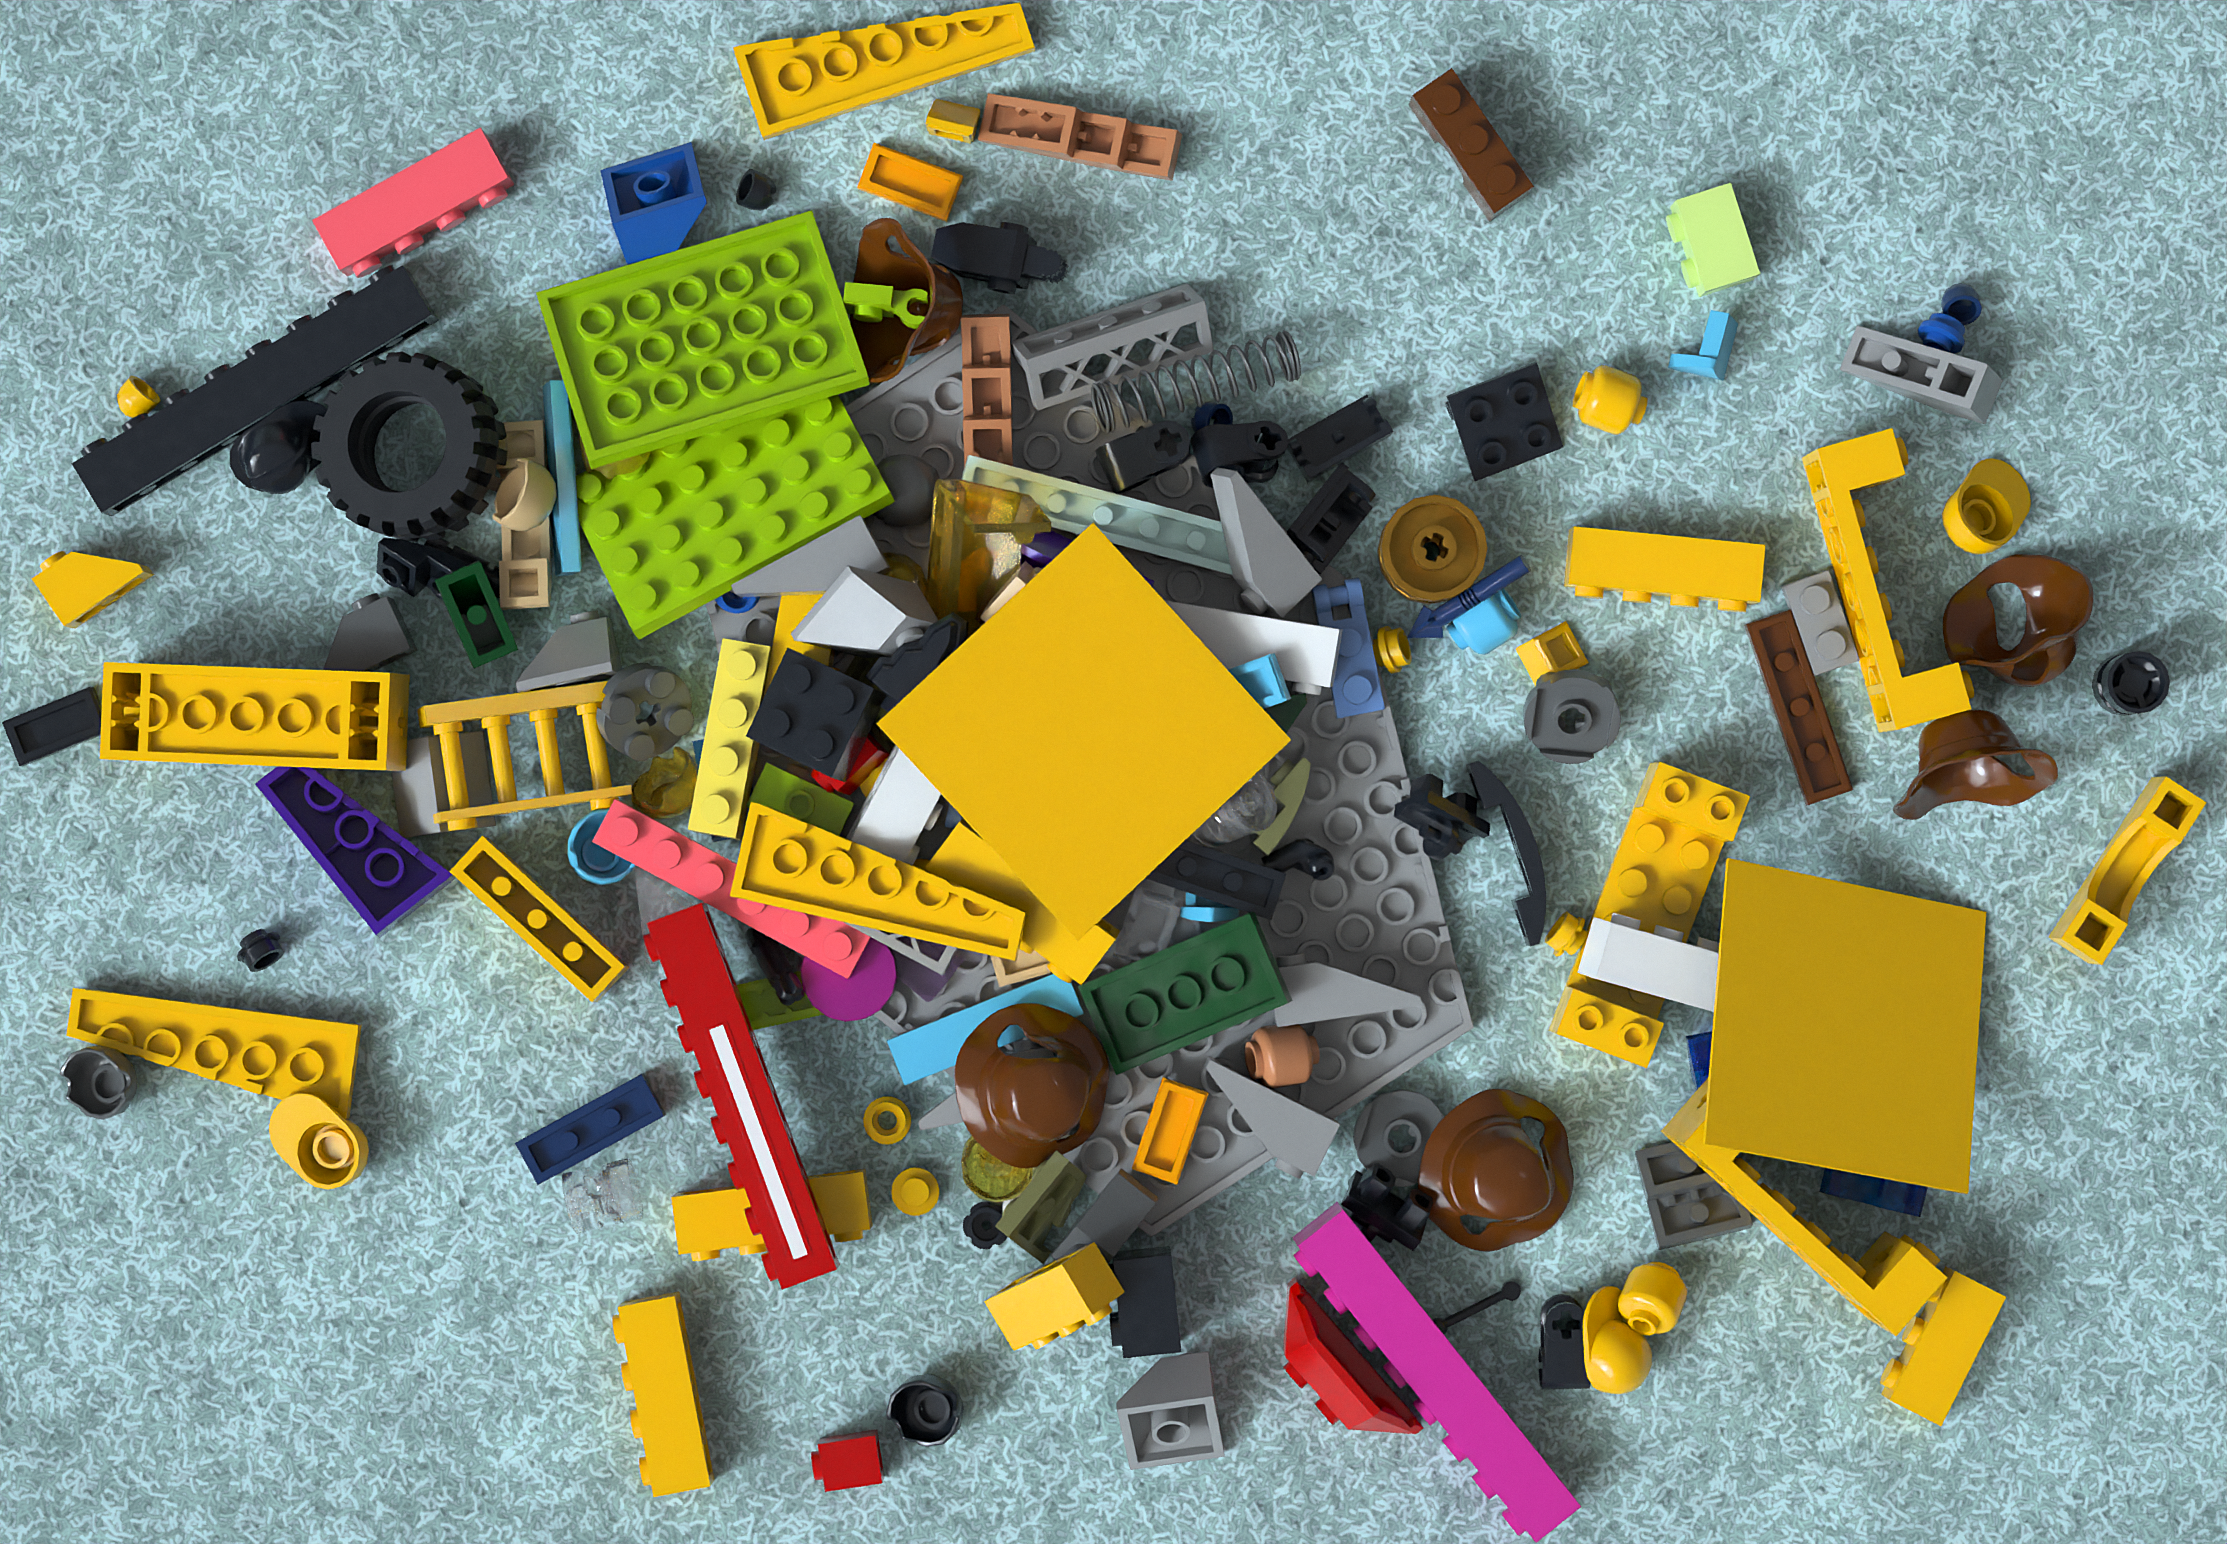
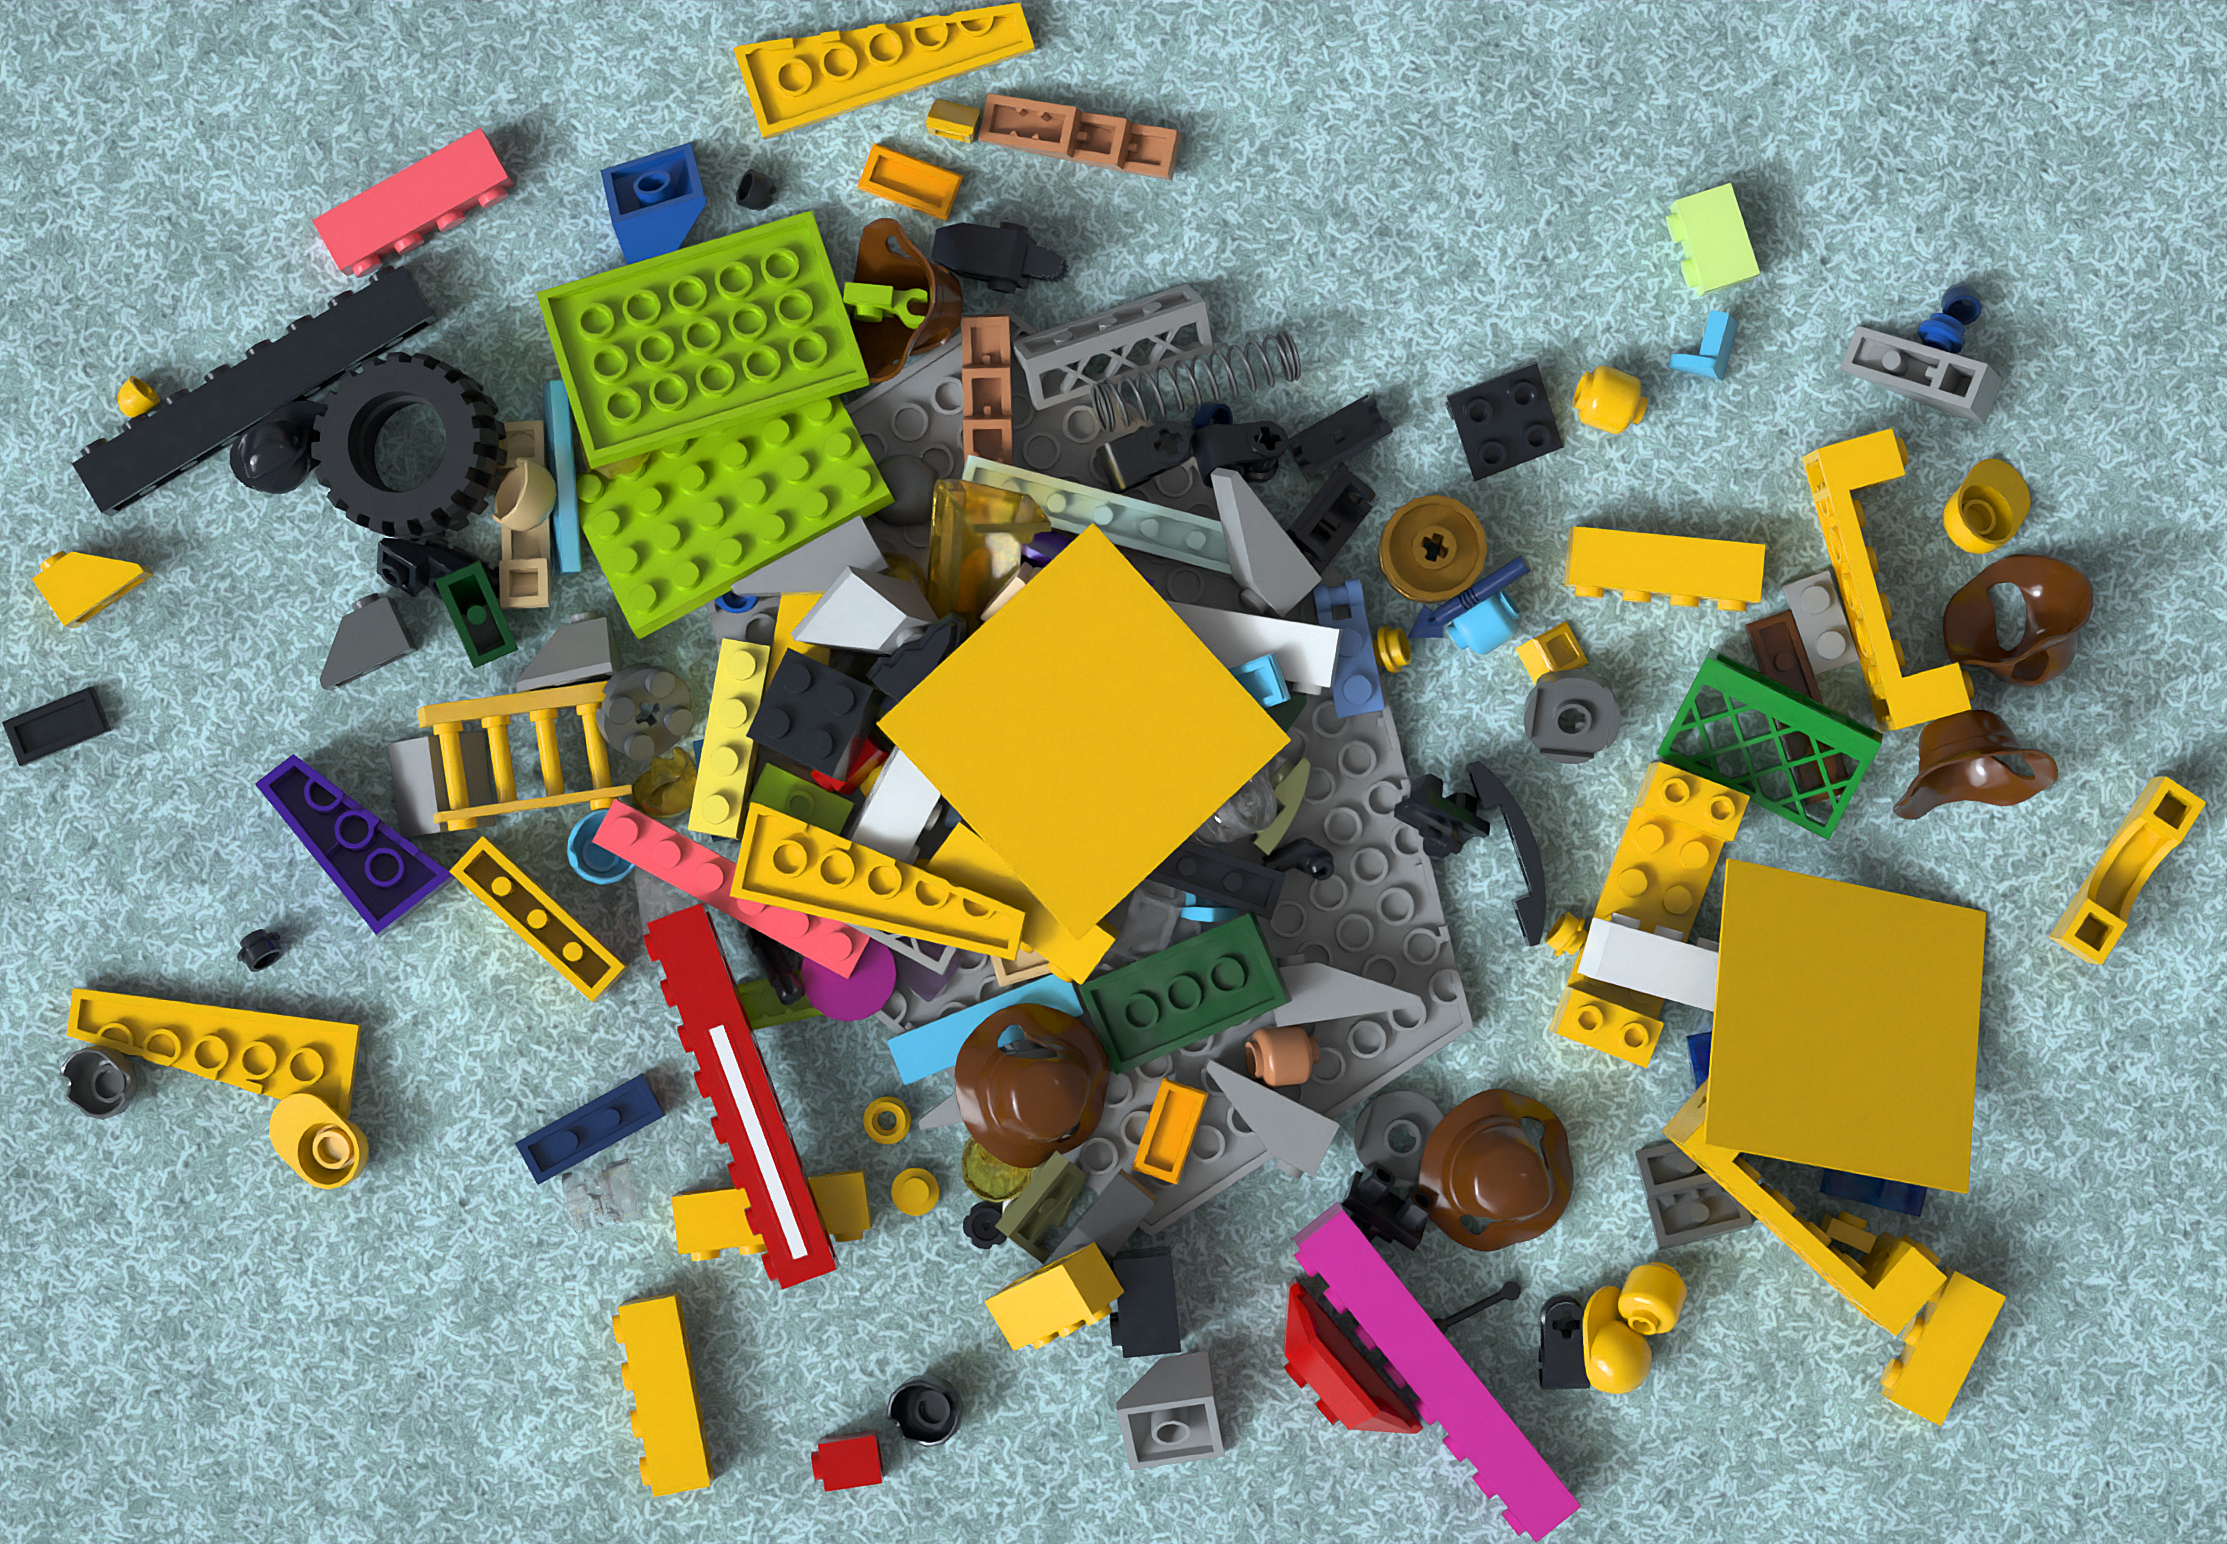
(254, 716): yellow plate -> none
(1472, 142): reddish brown arch -> none
(1788, 707): none -> green fence
(1848, 1230): none -> yellow plate
(2130, 683): black wheel -> none

